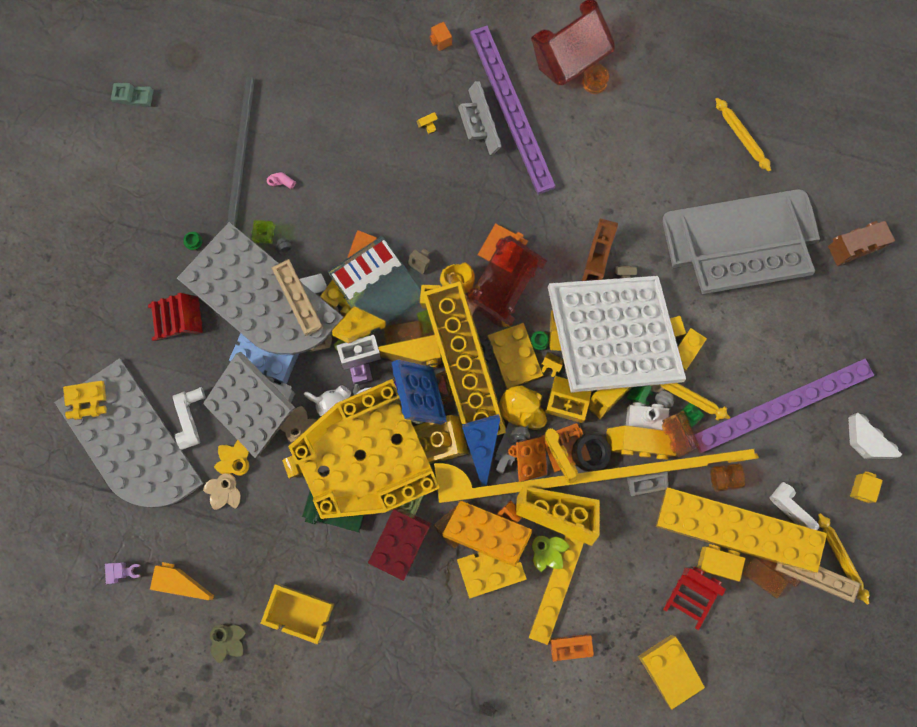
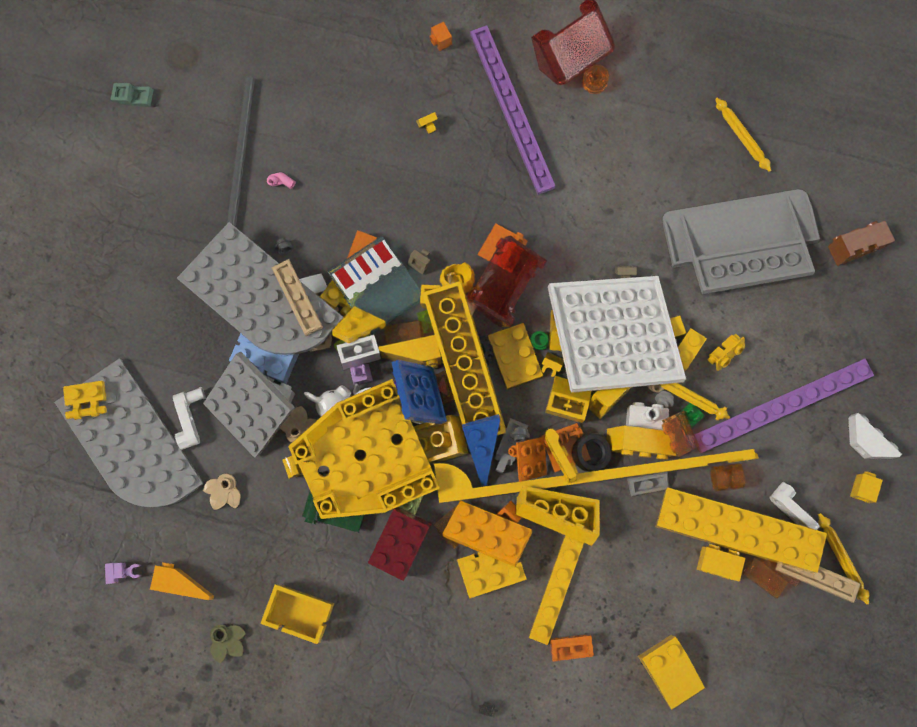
(184, 316): red plate -> none
(192, 240): green plate -> none
(230, 457): yellow plate -> none
(261, 226): clear neon green plate -> none
(478, 119): light grey bracket -> none
(523, 407): yellow head -> none
(550, 554): lime plate -> none
(599, 250): dark orange arch -> none
(639, 394): green tile -> none
(701, 585): red plate -> none
(733, 346): none -> yellow hinge

